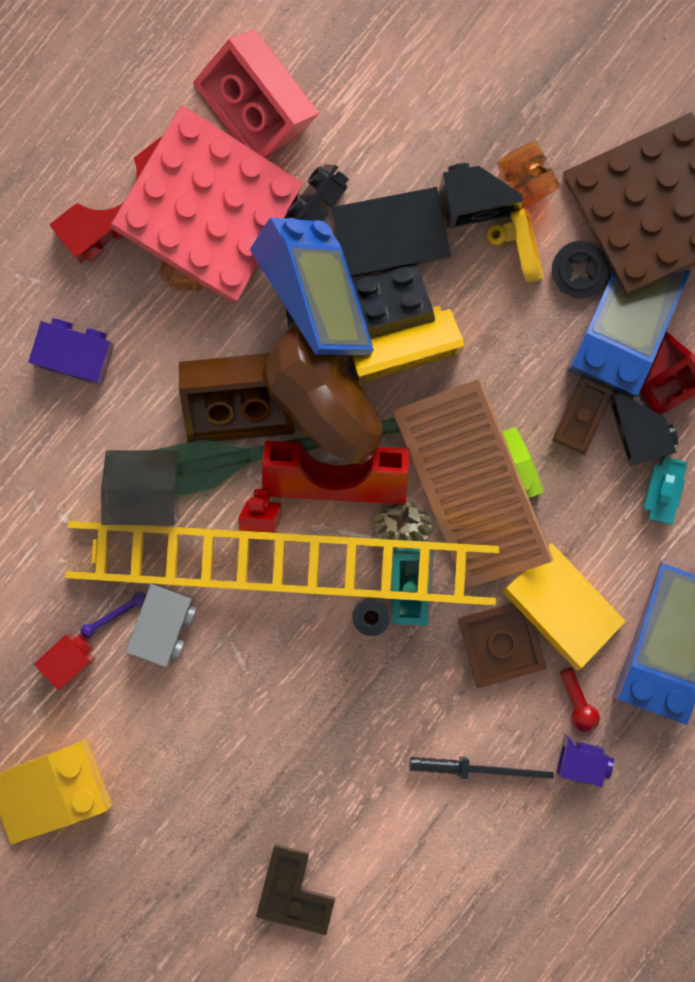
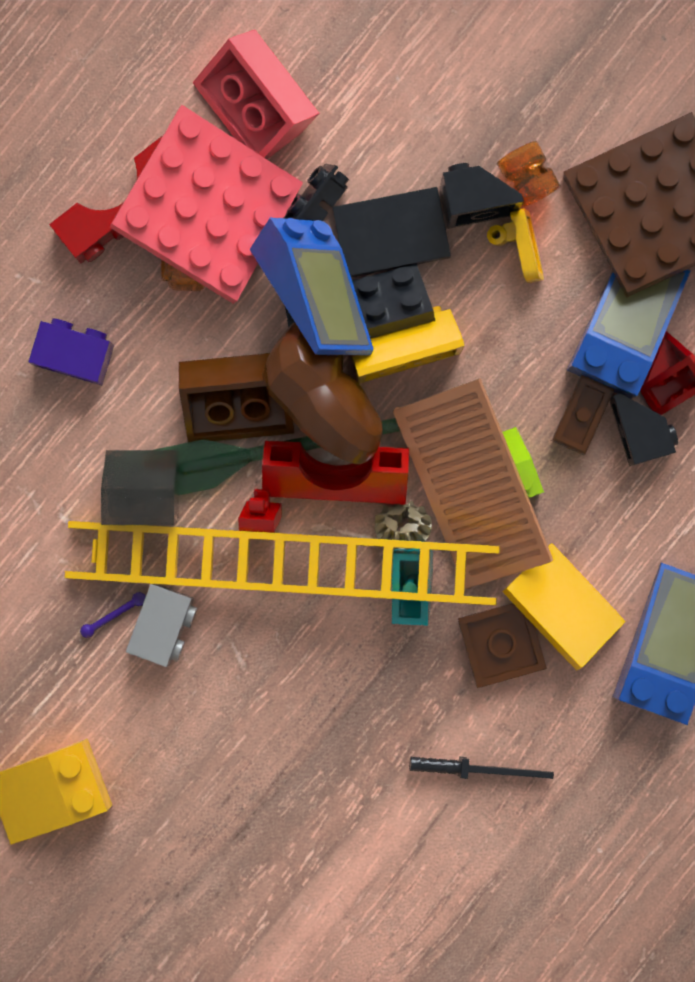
(65, 660): red brick -> none
(285, 900): dark brown plate -> none
(367, 605): black brick -> none
(579, 252): black gear -> none
(584, 716): red bar -> none
(584, 763): dark purple window -> none
(665, 490): teal piece -> none

